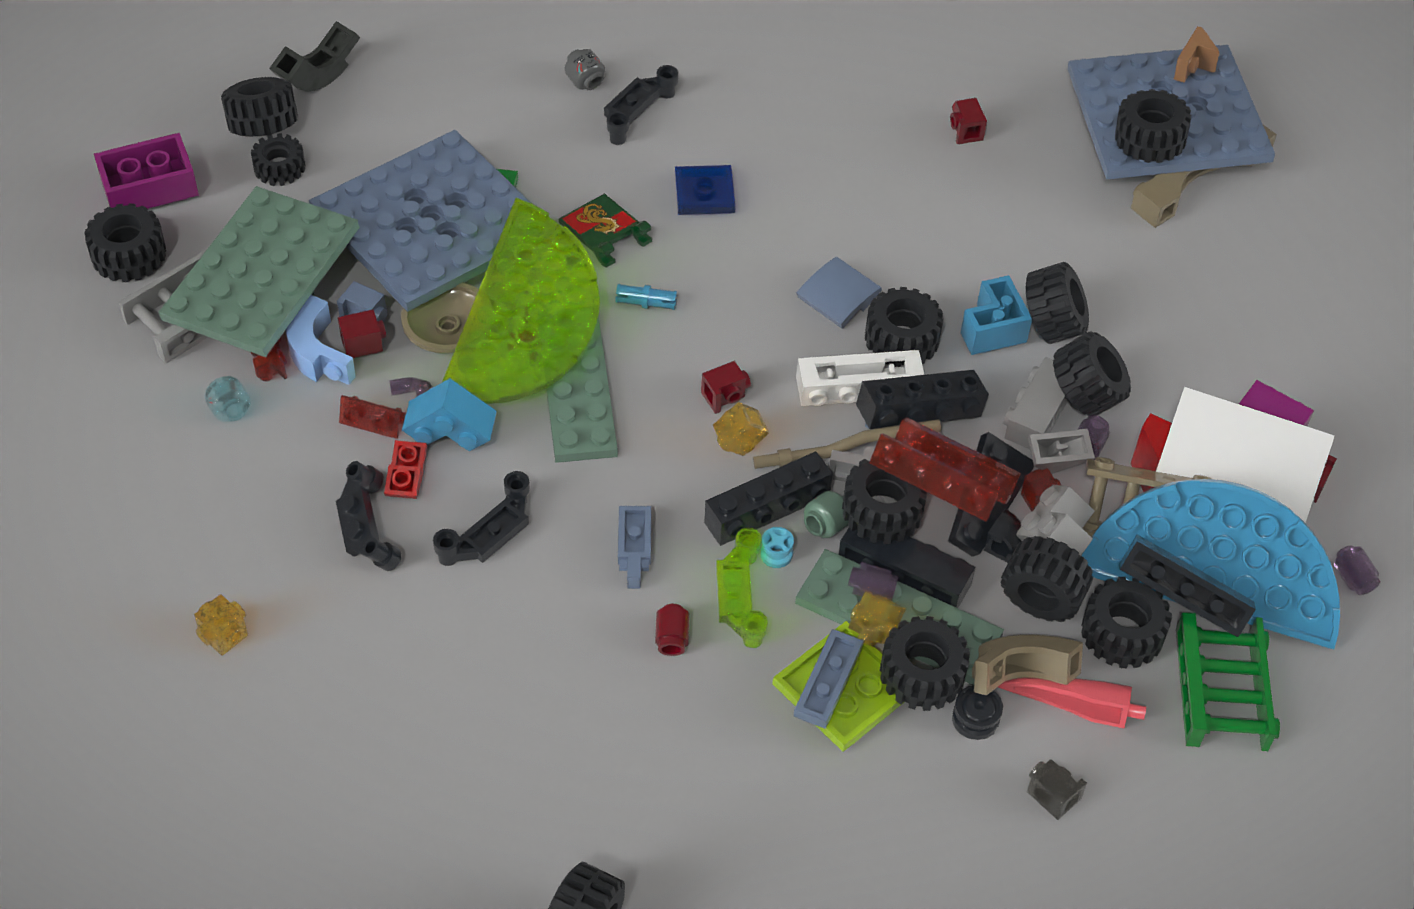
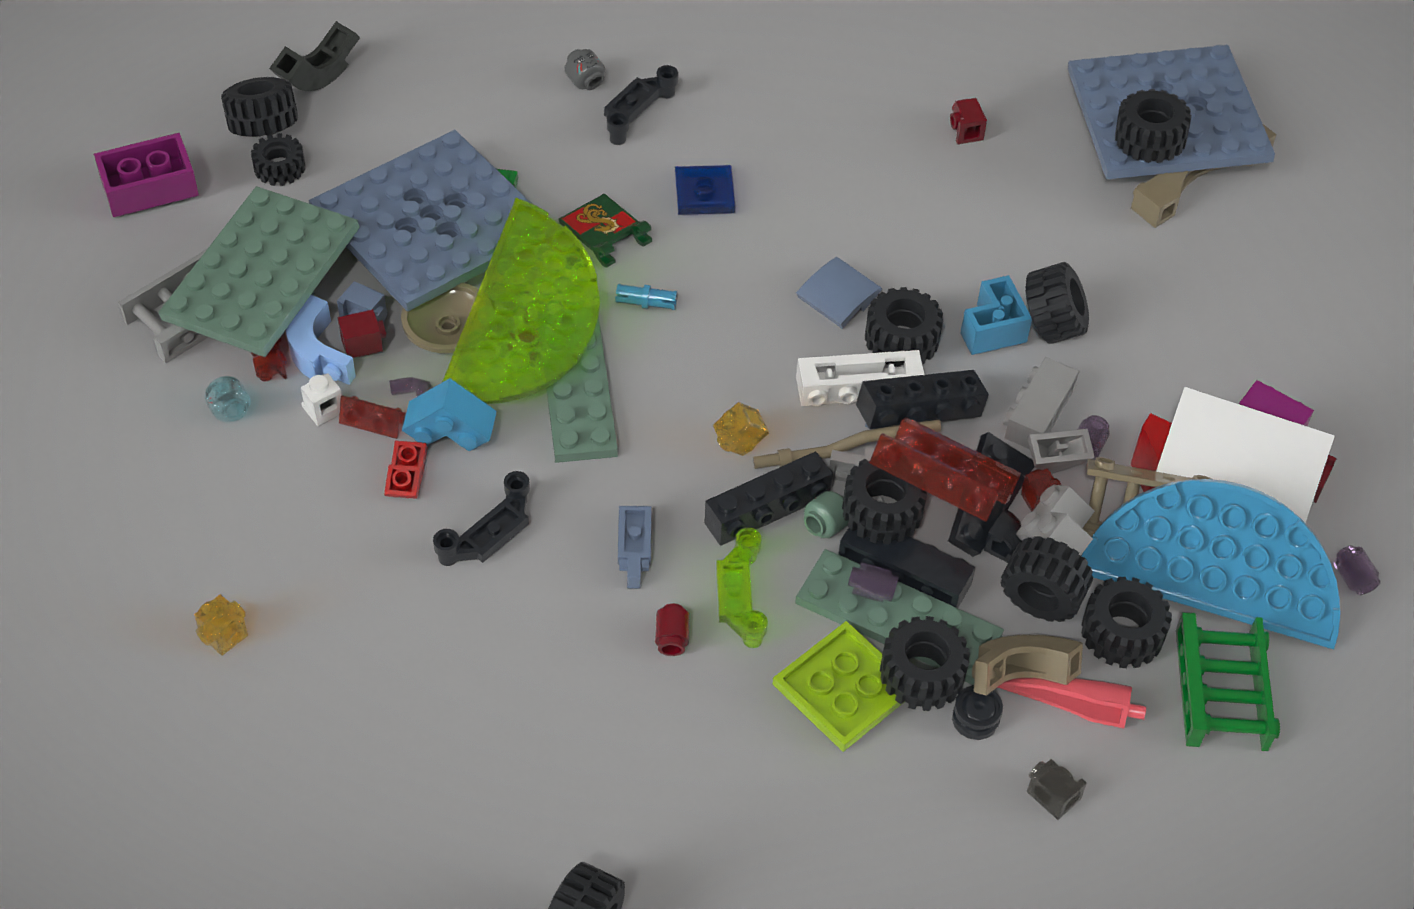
(125, 242): black tyre -> none
(318, 390): none -> white brick
(358, 519): black plate -> none
(724, 385): dark red brick -> none
(779, 539): medium azure wheel -> none
(828, 678): sand blue plate -> none
(875, 618): clear yellow brick -> none
(1092, 374): black tyre -> none
(1187, 585): black brick -> none
(1197, 53): medium nougat slope -> none

